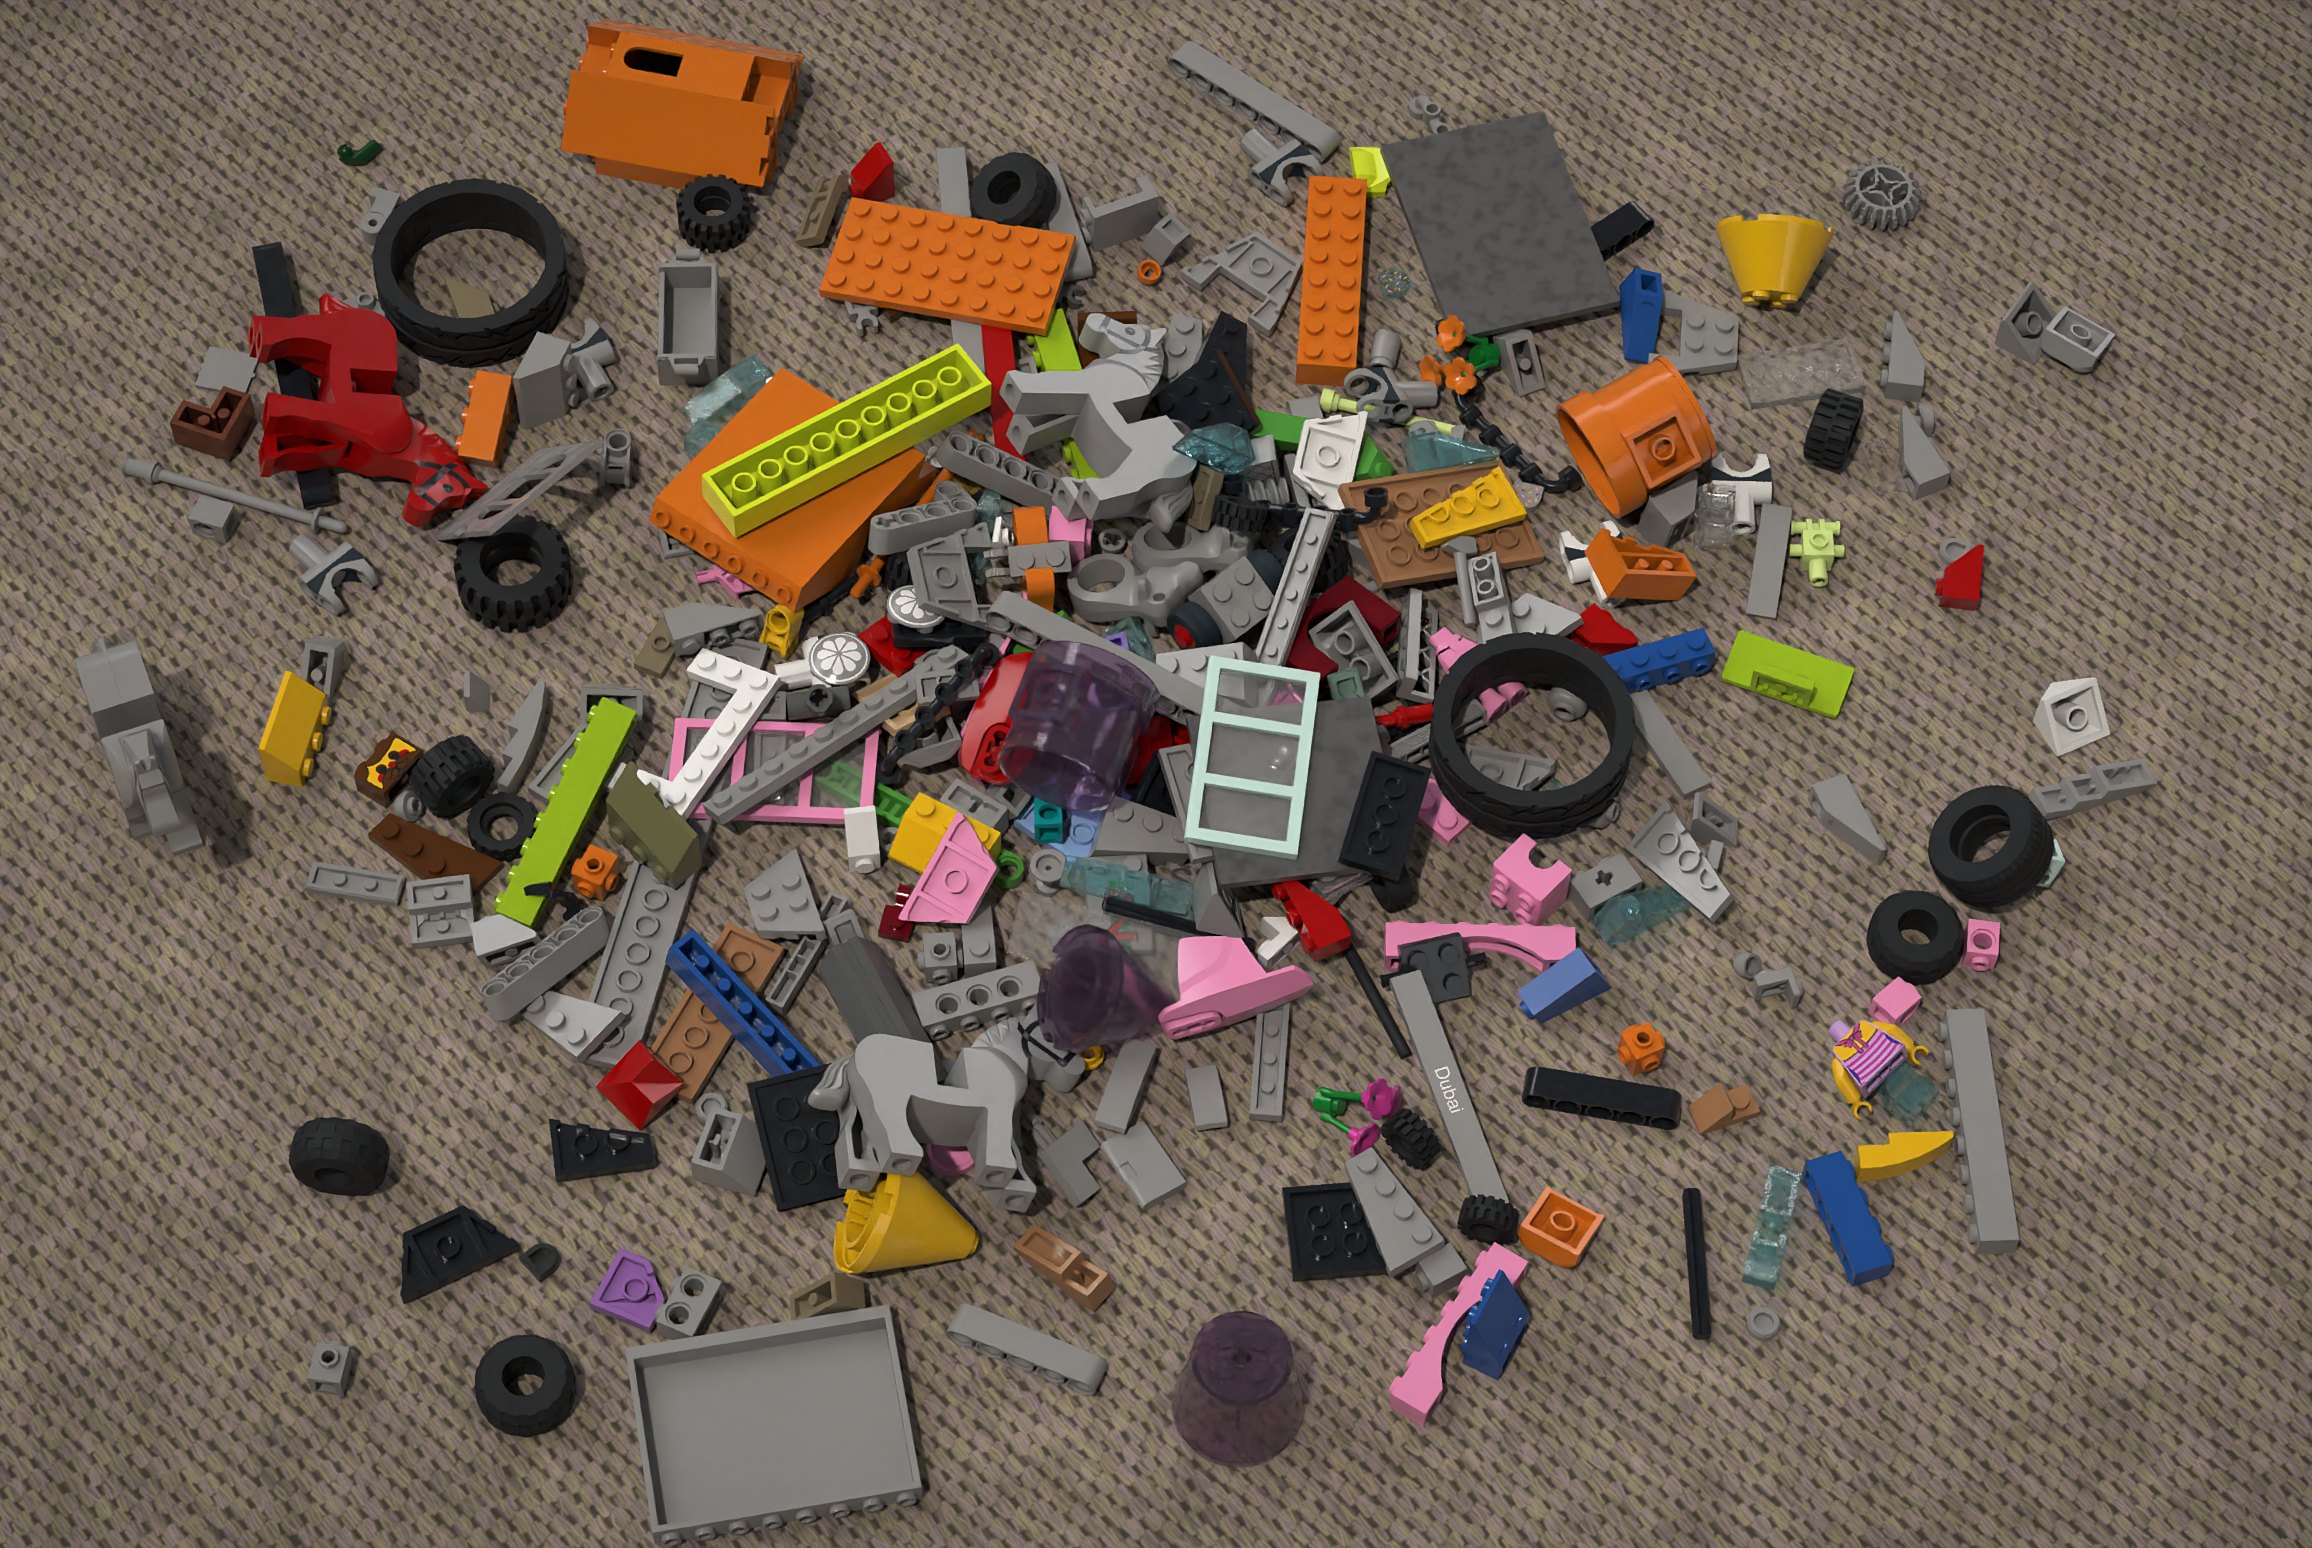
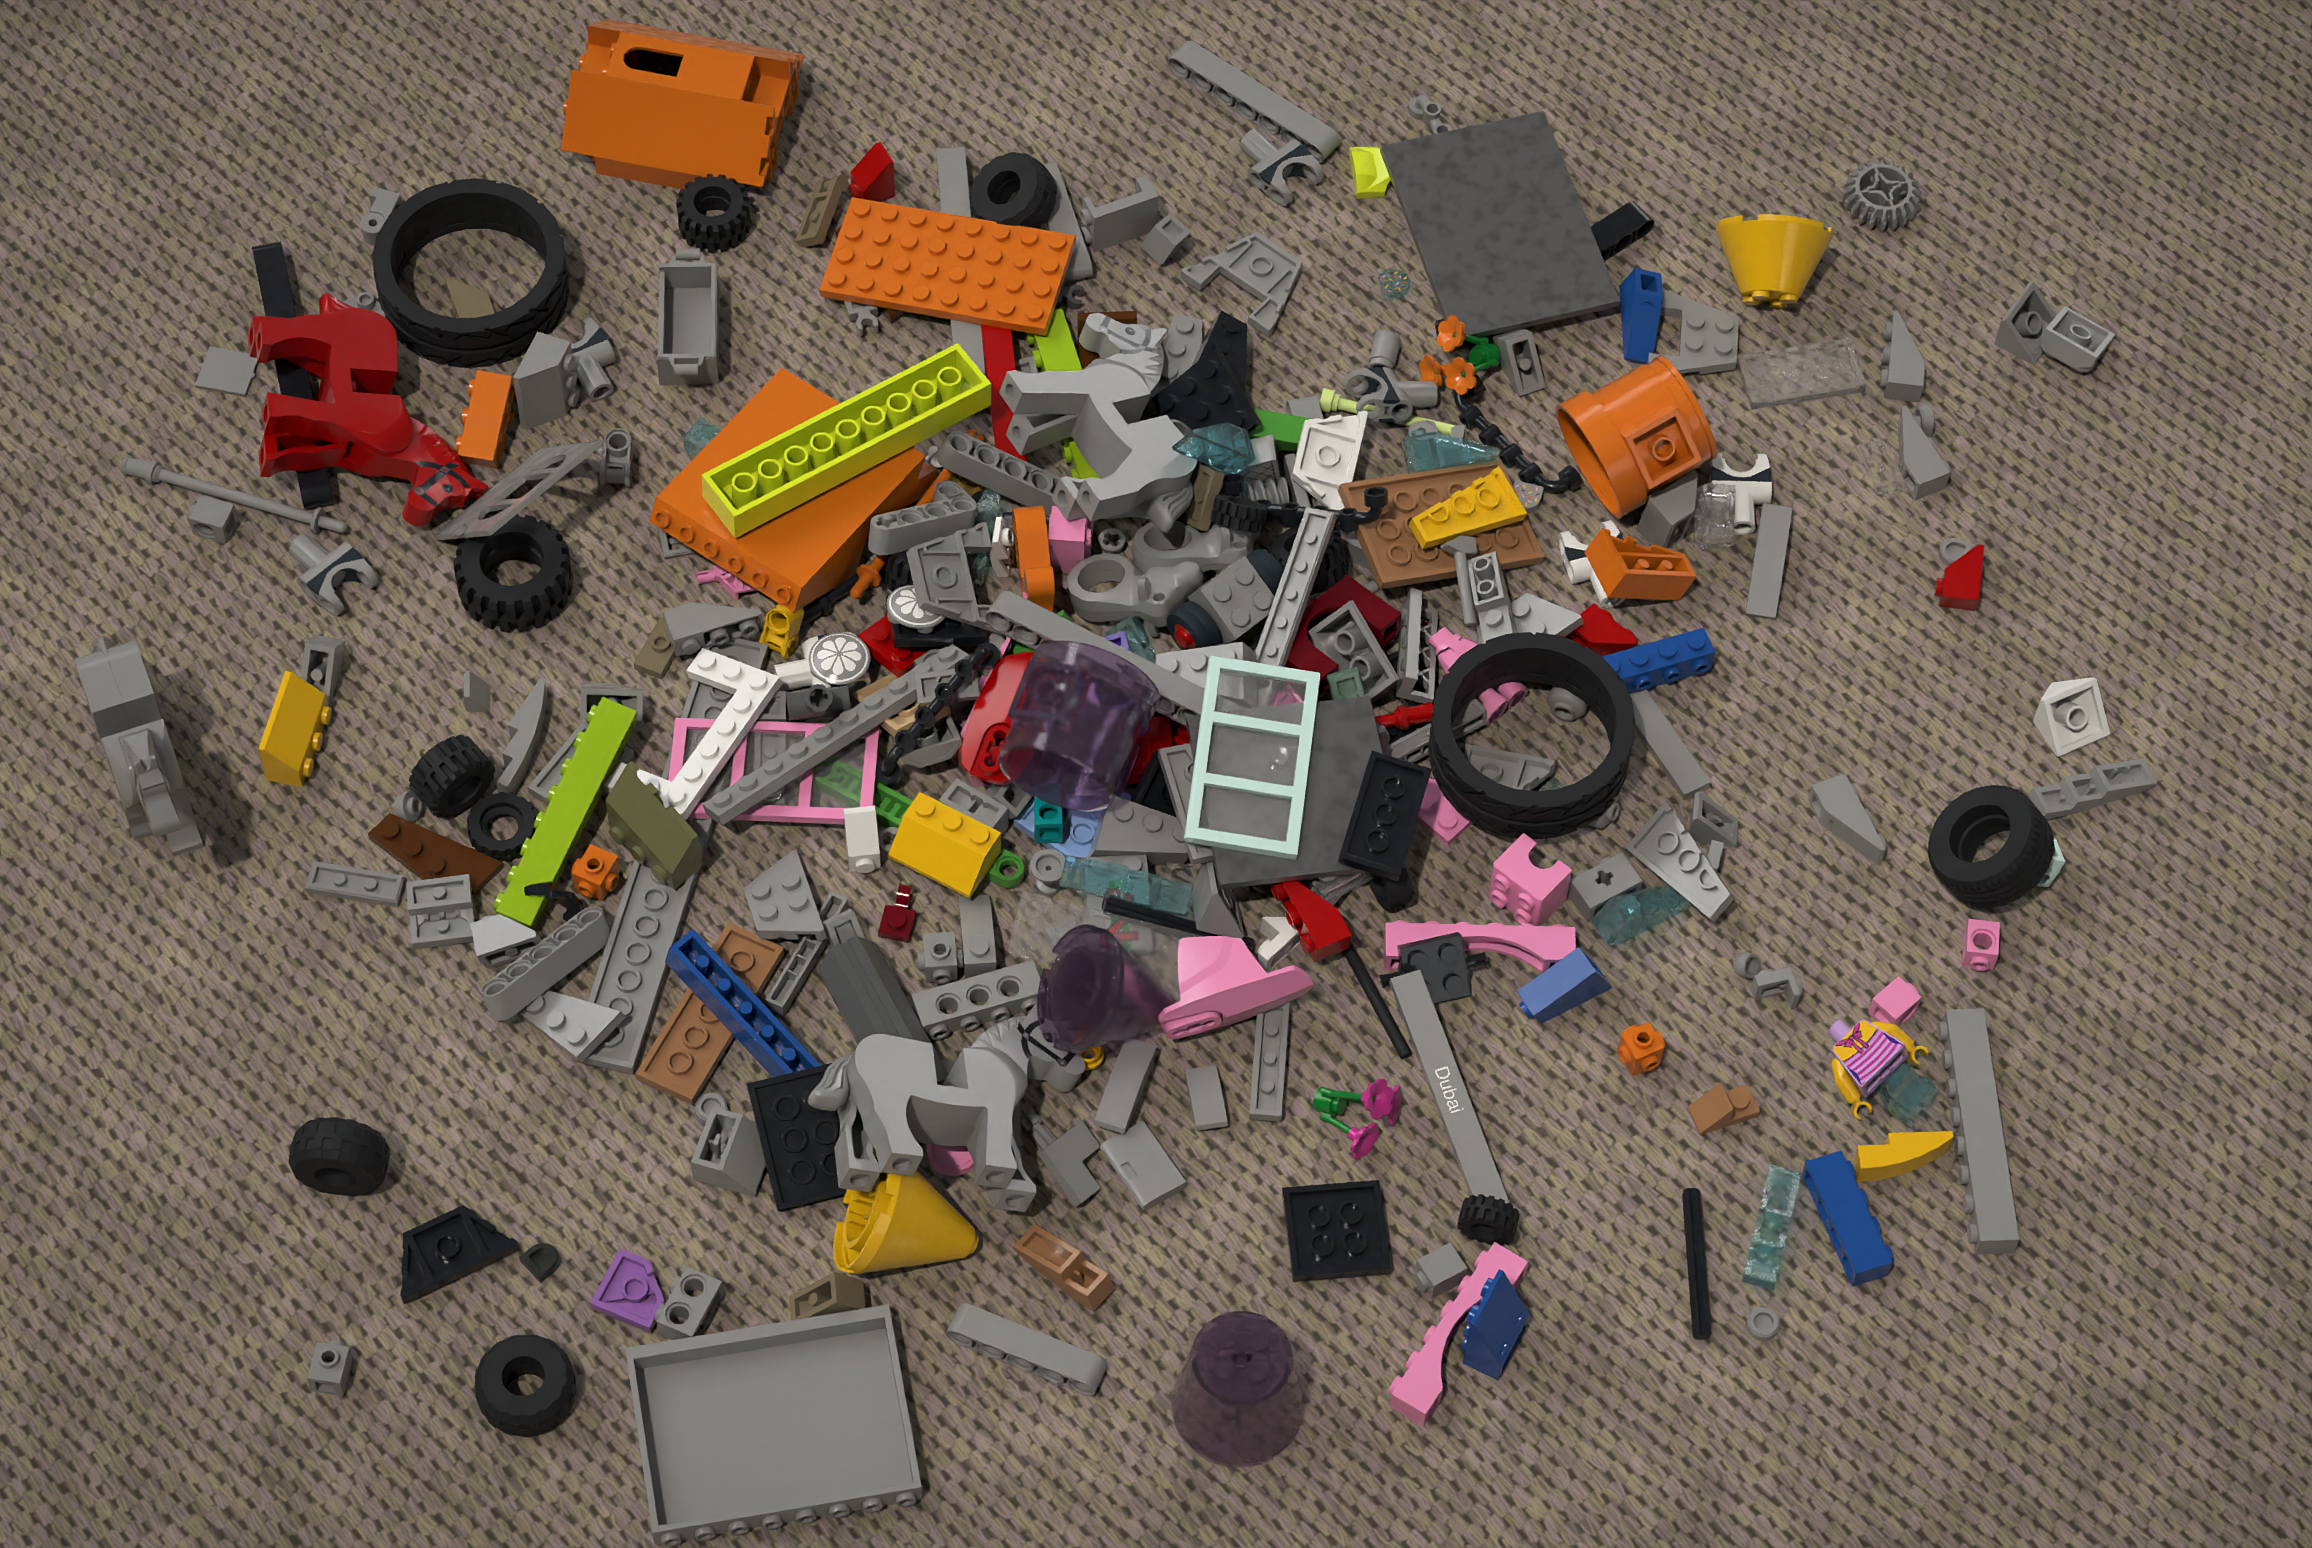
(217, 428): copper brick -> none
(358, 157): dark green arm -> none
(387, 769): reddish brown brick -> none
(597, 1152): black wing -> none
(640, 1085): red slope -> none
(728, 392): clear light blue slope -> none
(953, 878): bright pink wing -> none
(1031, 556): light grey hinge -> none
(1144, 268): orange hinge -> none
(1331, 280): orange brick -> none
(1371, 461): bright green slope -> none
(1395, 1220): light grey wing -> none
(1410, 1138): black tyre -> none
(1559, 1228): orange slope -> none
(1601, 1098): black beam -> none
(1787, 674): lime bracket -> none
(1816, 548): yellowish green piece -> none
(1833, 428): black tyre -> none
(1911, 961): black tyre -> none

